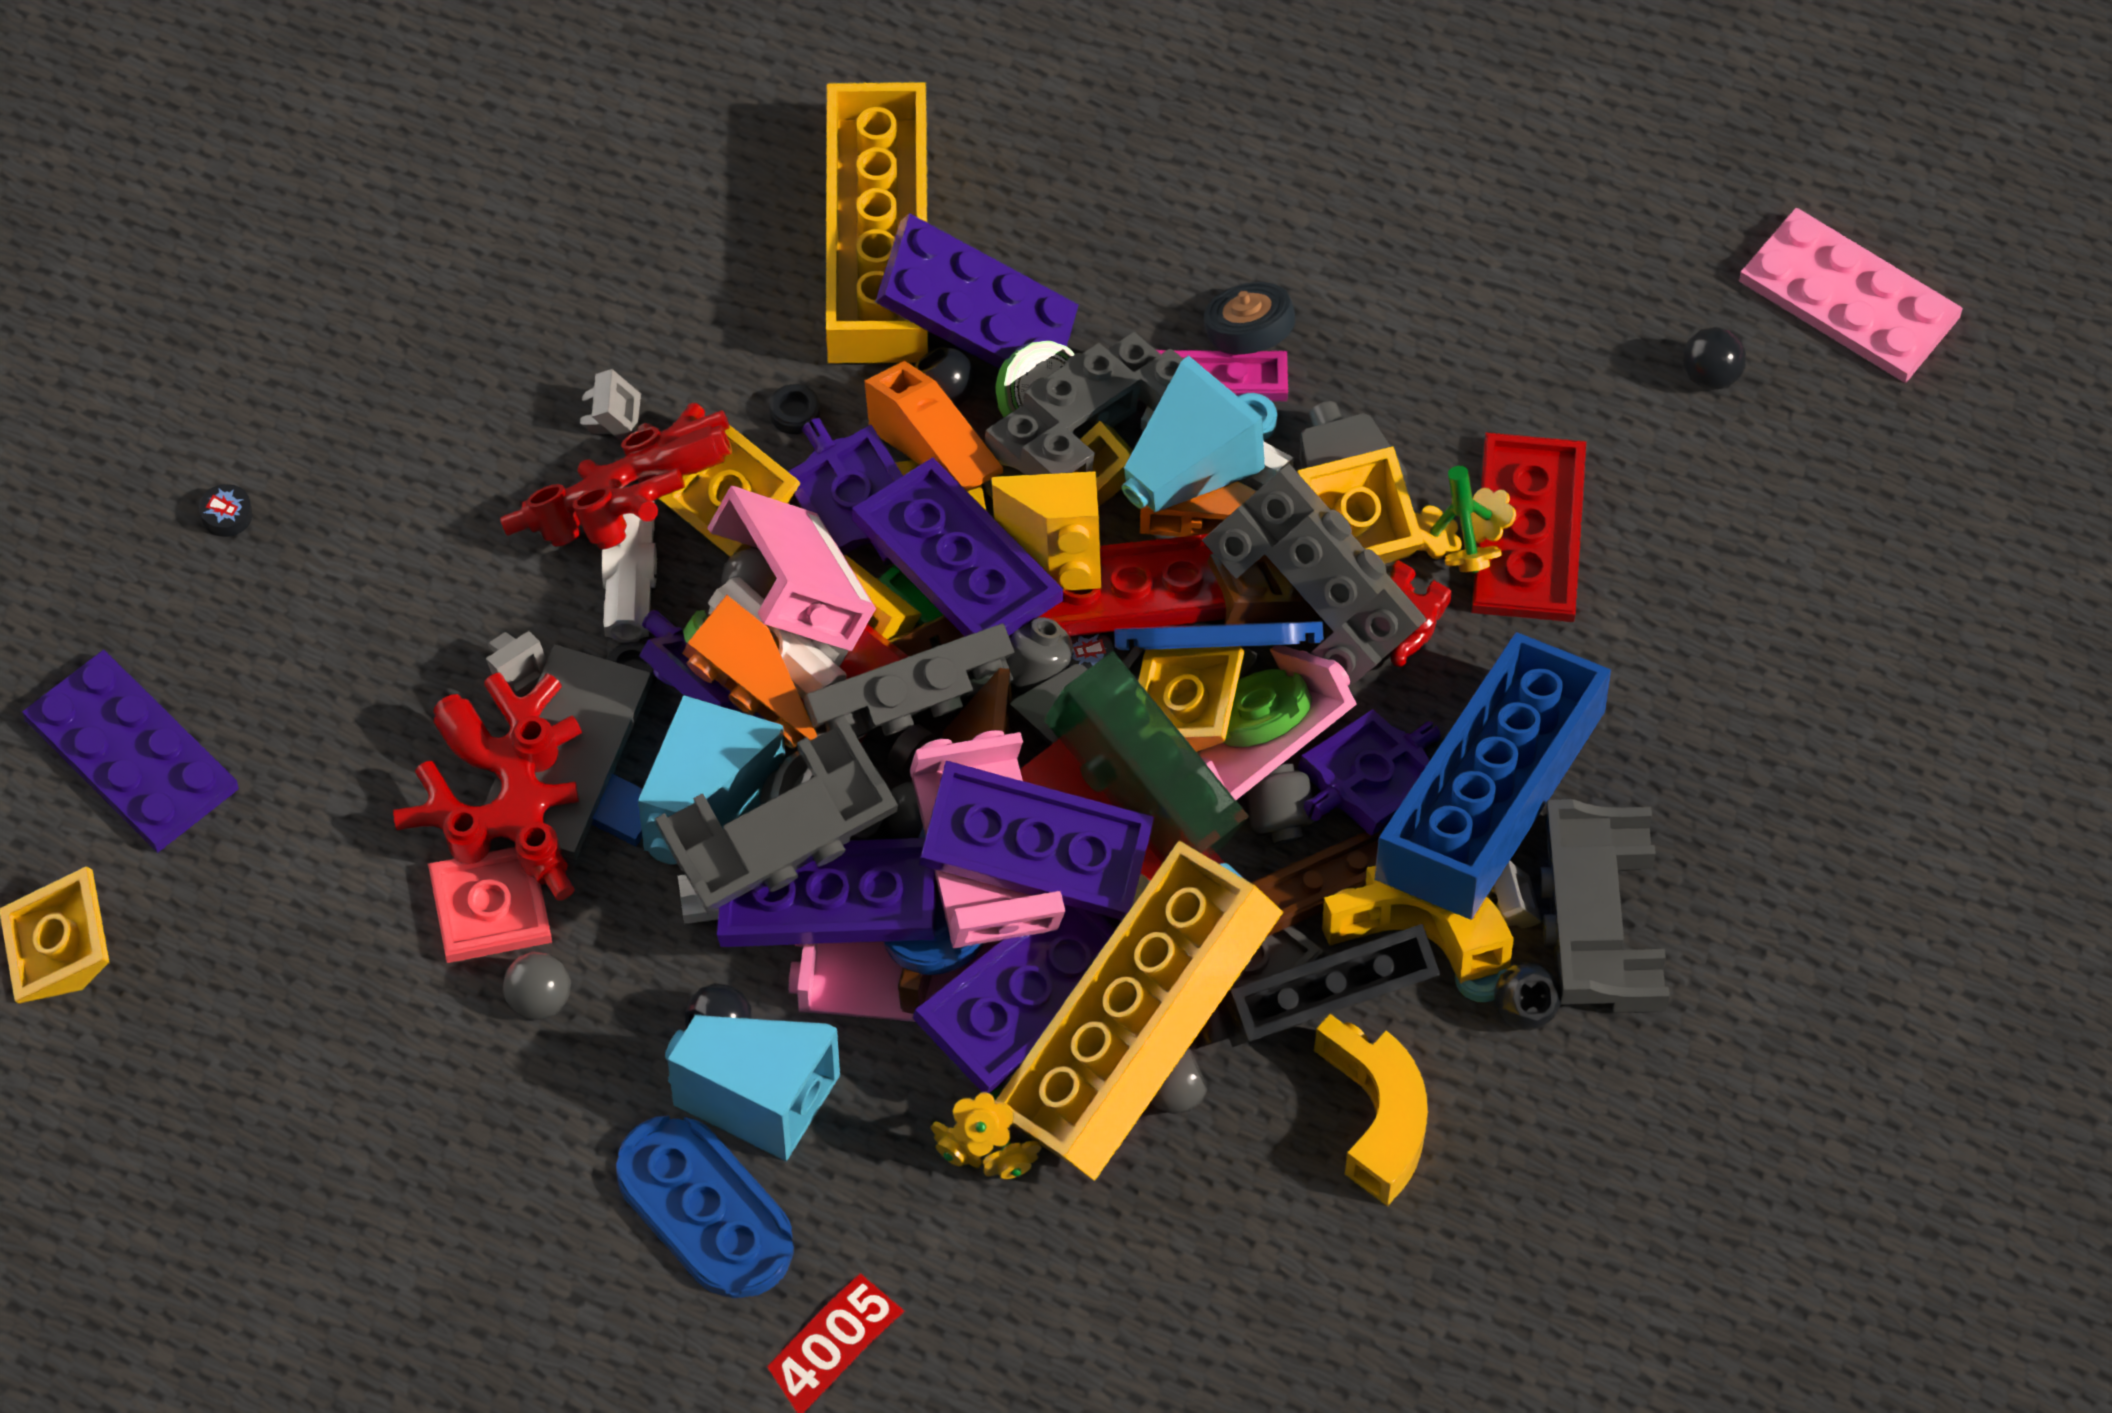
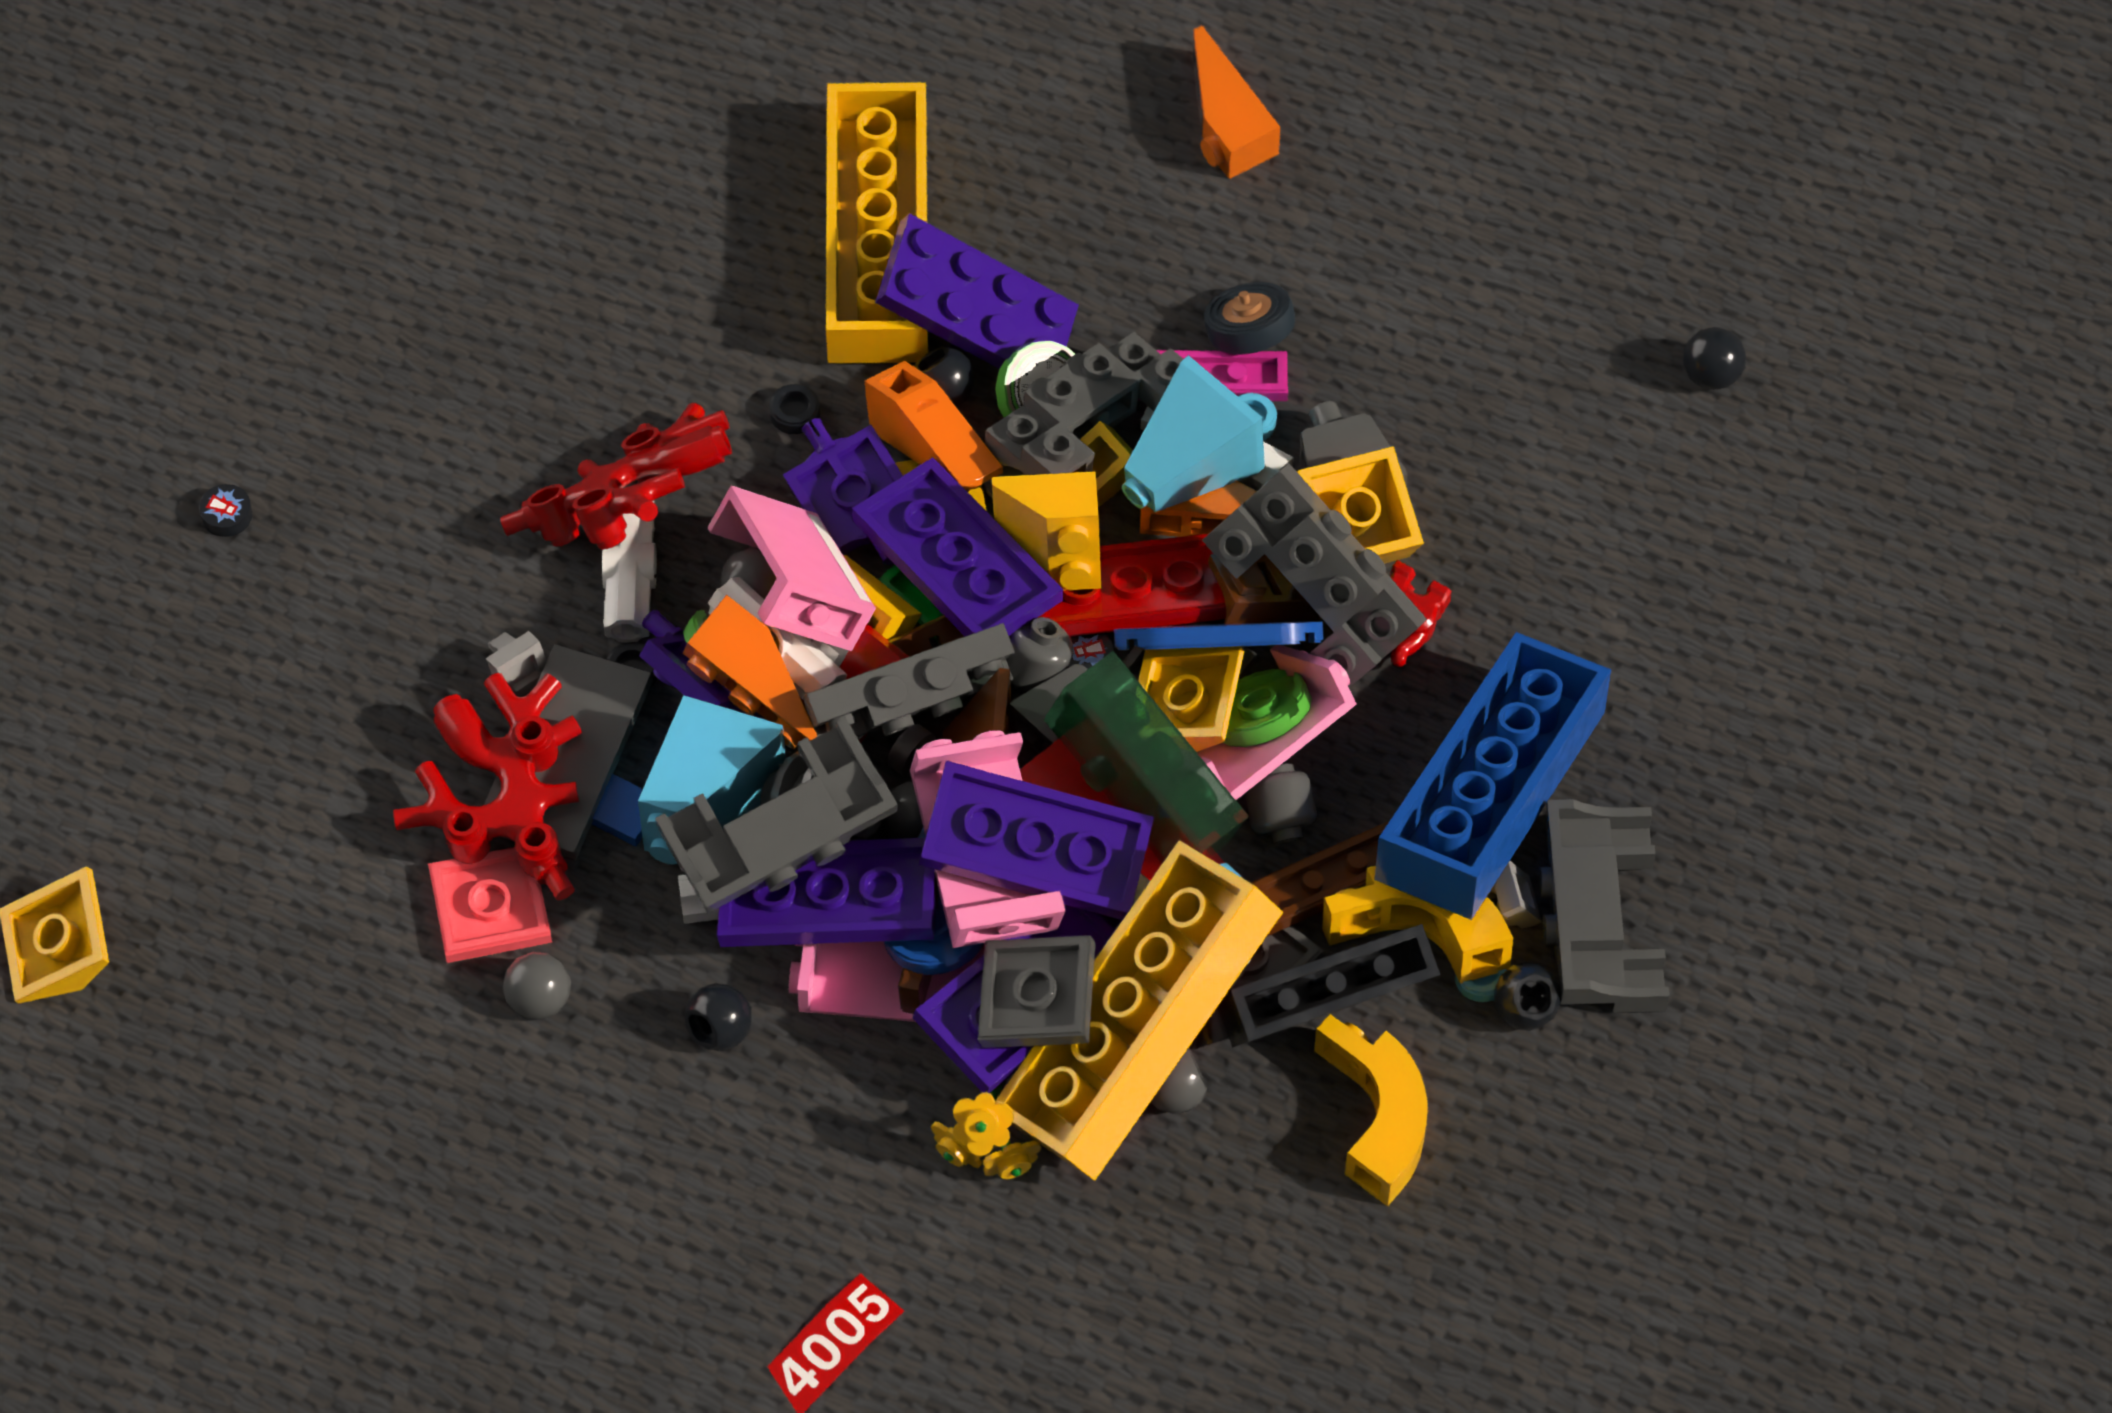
(130, 750): dark purple plate -> none
(613, 406): light grey tile -> none
(705, 1206): blue tile -> none
(745, 469): yellow slope -> none
(754, 1076): medium azure slope -> none
(1036, 991): none -> dark grey tile
(1232, 119): none -> orange slope
(1366, 770): dark purple plate -> none
(1480, 519): yellow plant -> none
(1542, 546): red tile -> none
(1850, 295): bright pink plate -> none

